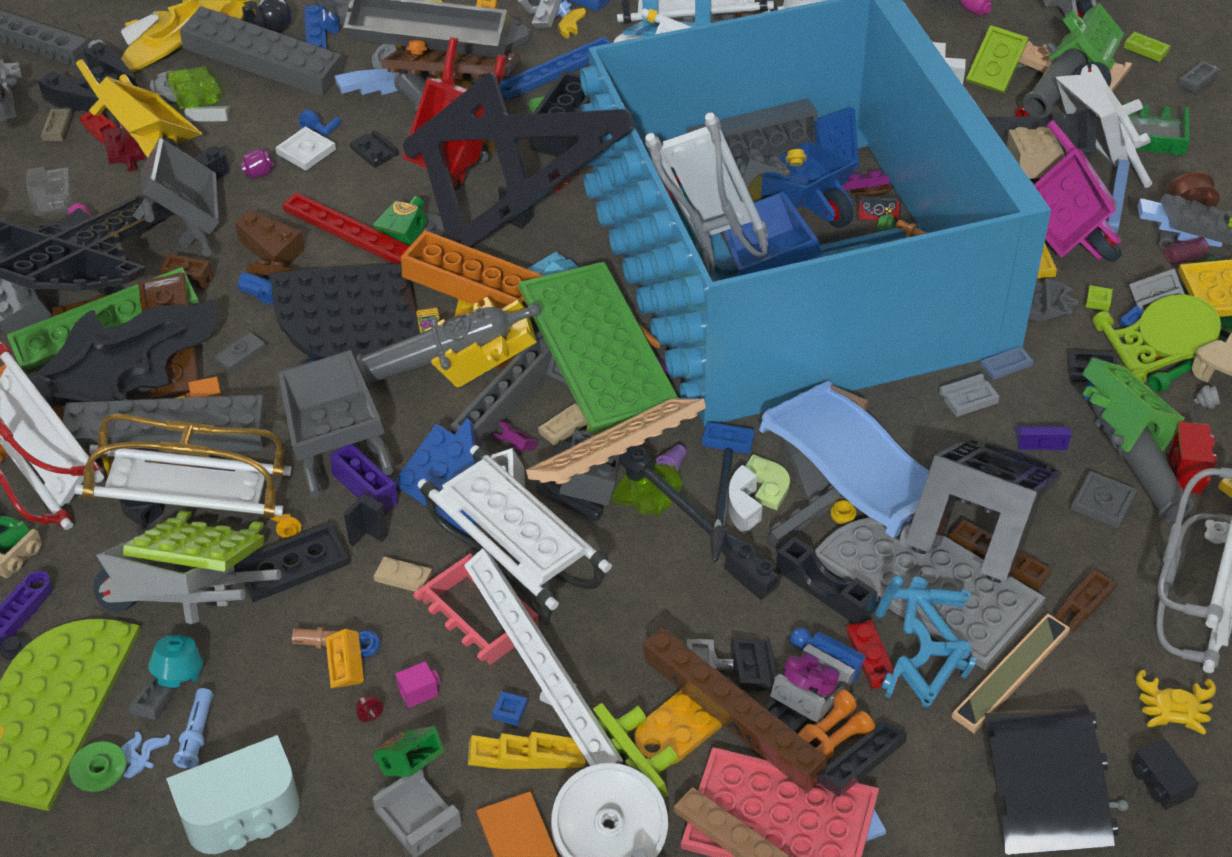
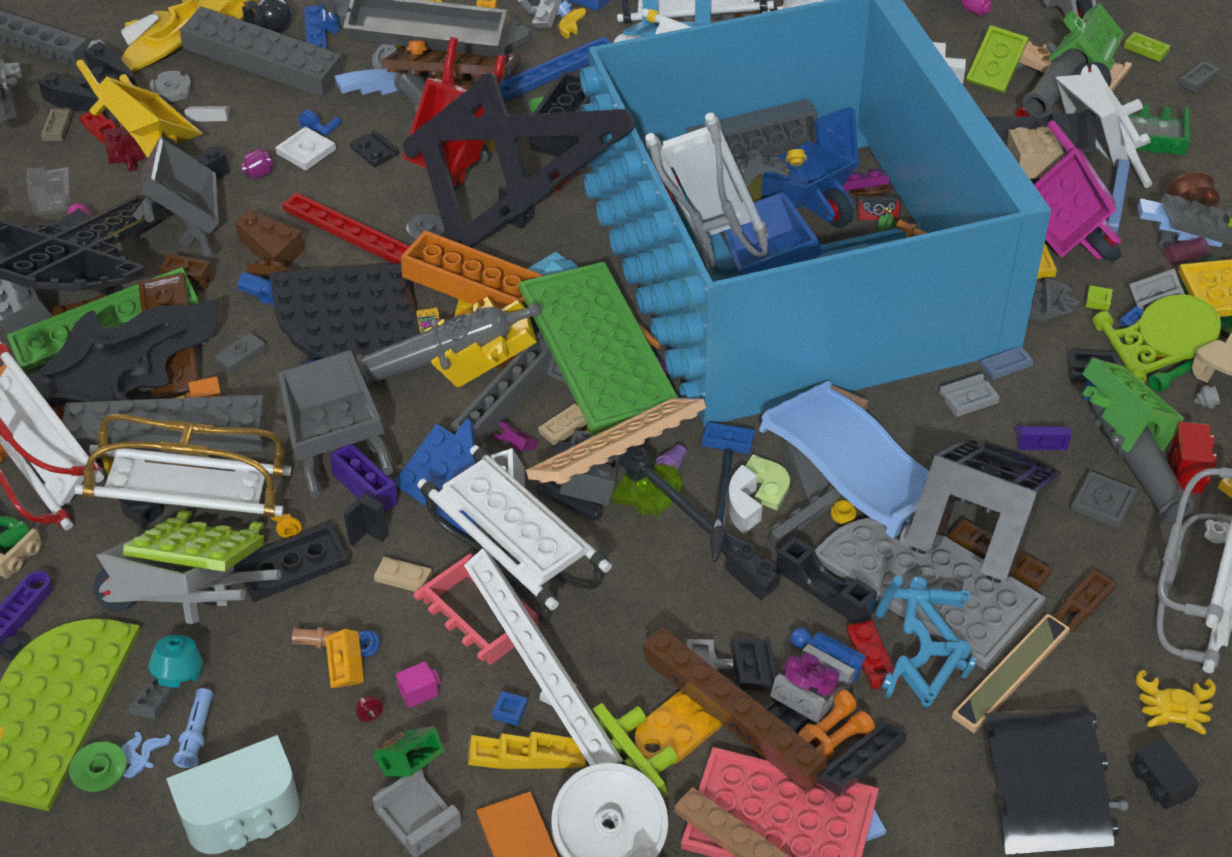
(193, 87): clear neon green plate -> none
(403, 221): green torso -> none

